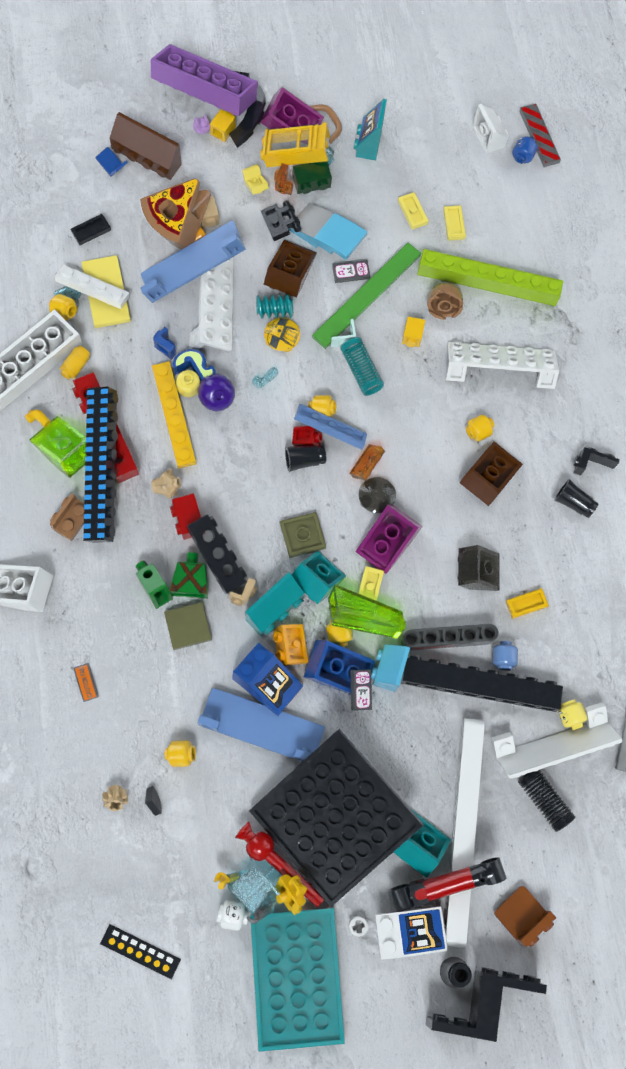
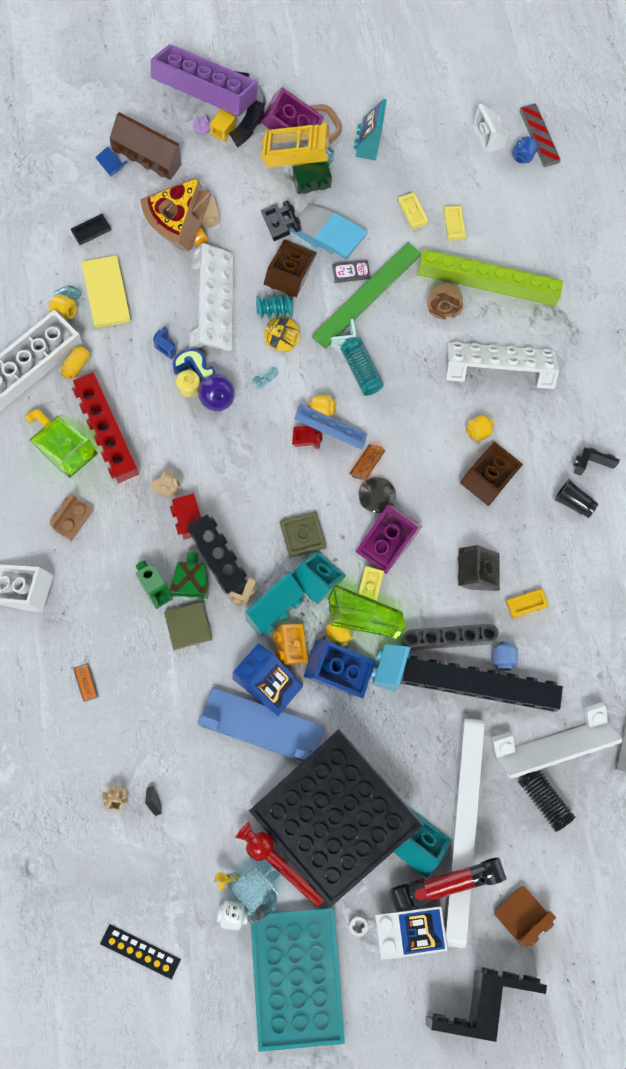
(92, 286): white plate -> none
(100, 465): black brick -> none
(173, 415): yellow plate -> none
(180, 753): yellow head -> none
(192, 261): medium blue bracket -> none
(254, 180): light yellow bracket -> none
(281, 184): clear orange bracket -> none
(291, 897): yellow piece -> none
(304, 456): black plant -> none
(361, 690): tile -> none
(413, 332): yellow brick -> none
(448, 970): black plant -> none
(572, 714): light yellow head -> none

